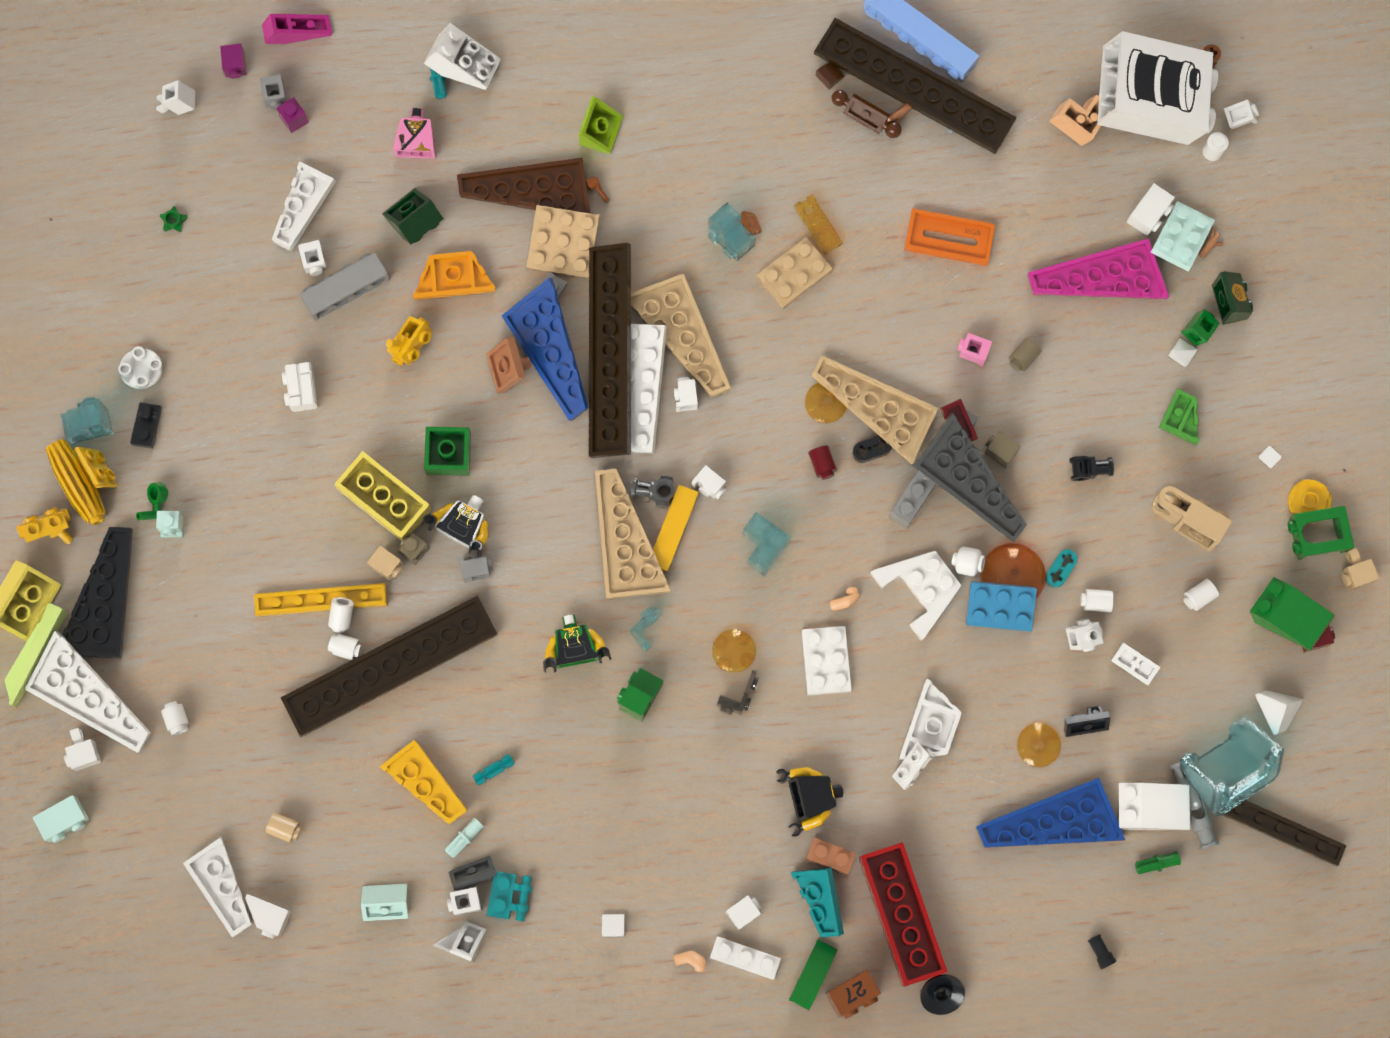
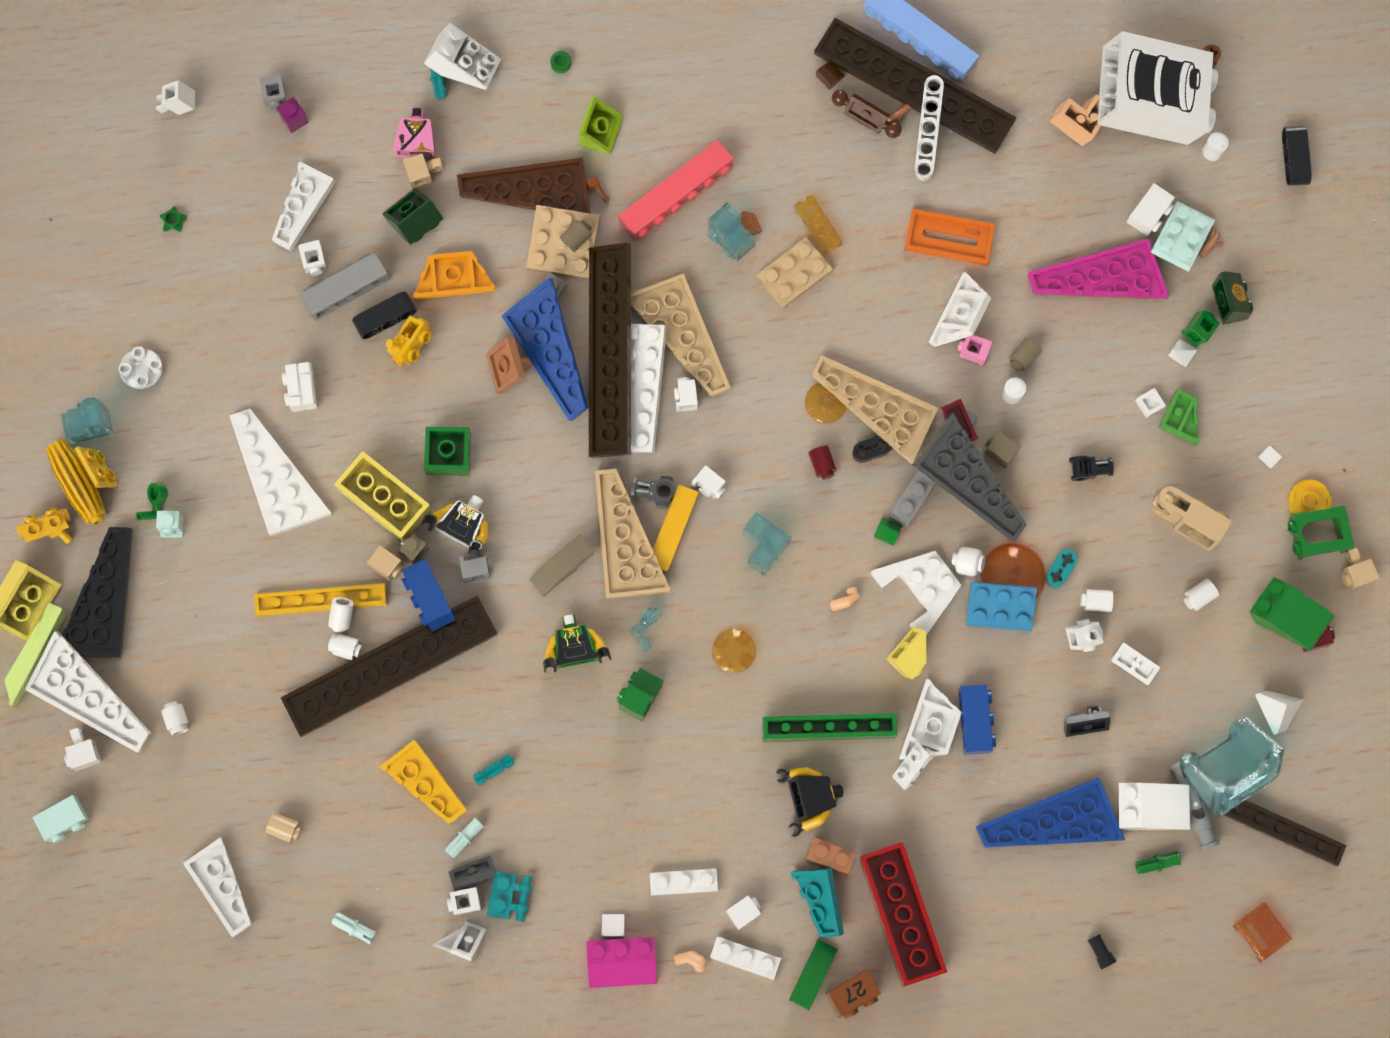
(146, 425): black hinge -> none
(233, 60): magenta brick -> none
(267, 916): white slope -> none
(278, 485): none -> white wing
(295, 28): dark pink slope -> none
(353, 927): none -> light aqua axle
(384, 315): none -> black beam
(384, 902): light aqua panel -> none
(419, 170): none -> tan brick
(427, 595): none -> blue brick
(560, 62): none -> green tile
(562, 565): none -> dark tan slope
(576, 235): none -> dark tan brick
(621, 962): none -> dark pink slope
(676, 190): none -> coral brick
(683, 882): none -> white plate
(729, 706): clear smoke bracket -> none
(826, 660): white plate -> none
(829, 727): none -> green brick
(887, 531): none -> green slope
(910, 654): none -> light yellow slope
(929, 118): none -> white beam
(945, 1001): black dish -> none
(961, 313): none -> white wing
(976, 719): none -> blue brick
(1013, 391): none -> white brick
(1031, 753): clear yellow dish -> none
(1150, 403): none -> white tile
(1241, 114): white bracket -> none
(1267, 927): none -> clear orange plate
(1296, 155): none -> black beam

